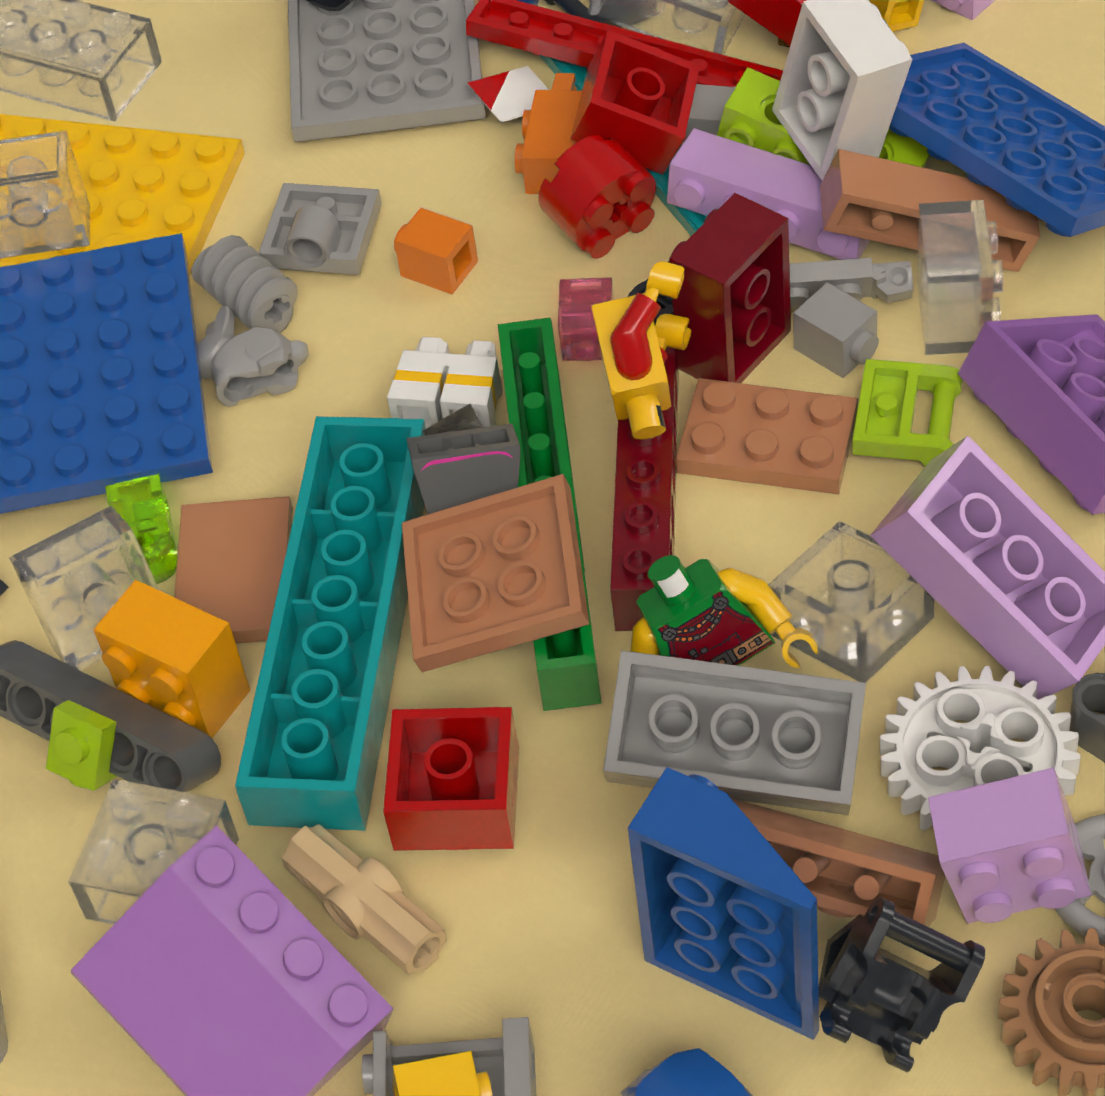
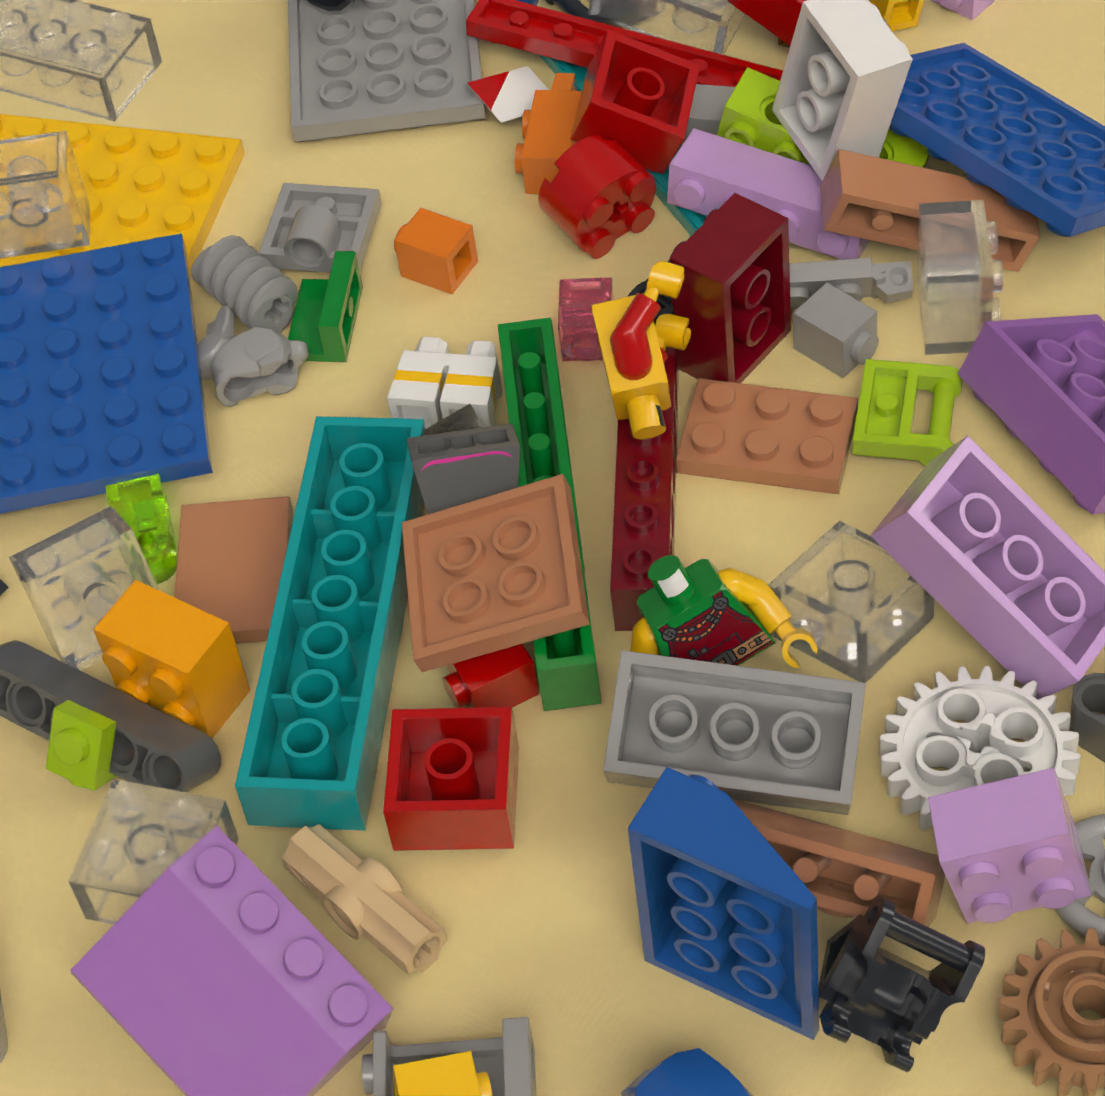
(328, 310): none -> green panel
(492, 679): none -> red brick

